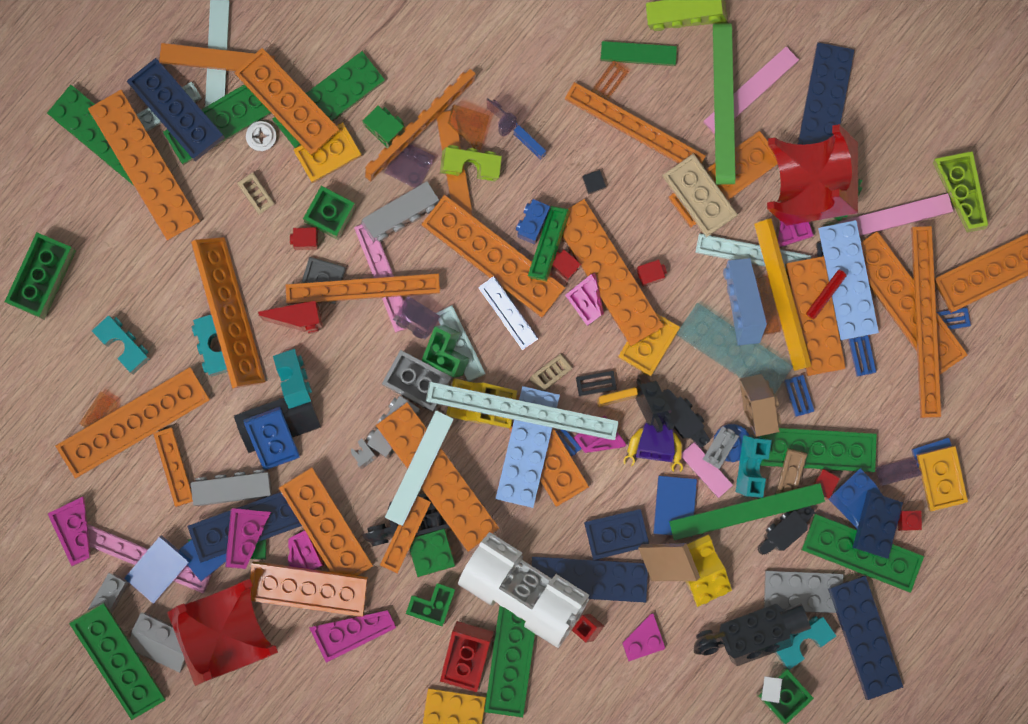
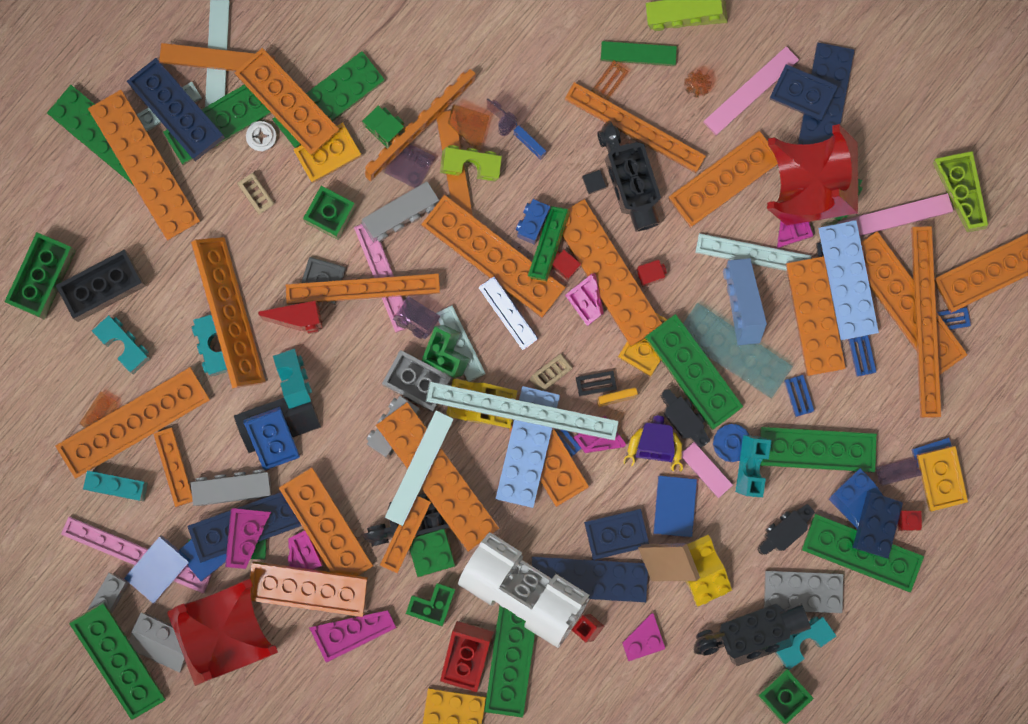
(72, 530): dark pink wing -> none
(100, 285): none -> black brick
(115, 486): none -> teal arch
(304, 239): red brick -> none
(364, 457): light grey hinge -> none
(631, 178): none -> black brick
(653, 403): black hinge -> none
(693, 372): none -> green plate
(700, 78): none -> clear orange piece
(700, 195): tan tile -> none
(720, 447): light grey hinge -> none
(723, 104): bright green beam -> none
(747, 511): green tile -> none
(760, 405): medium nougat brick -> none
(768, 305): clear orange tile -> none
(771, 689): white sticker -> none
(782, 294): light orange tile -> none
(791, 471): medium nougat tile -> none
(803, 92): none -> dark blue plate
(826, 294): red axle -> none
(828, 482): red brick -> none
(865, 637): dark blue plate -> none

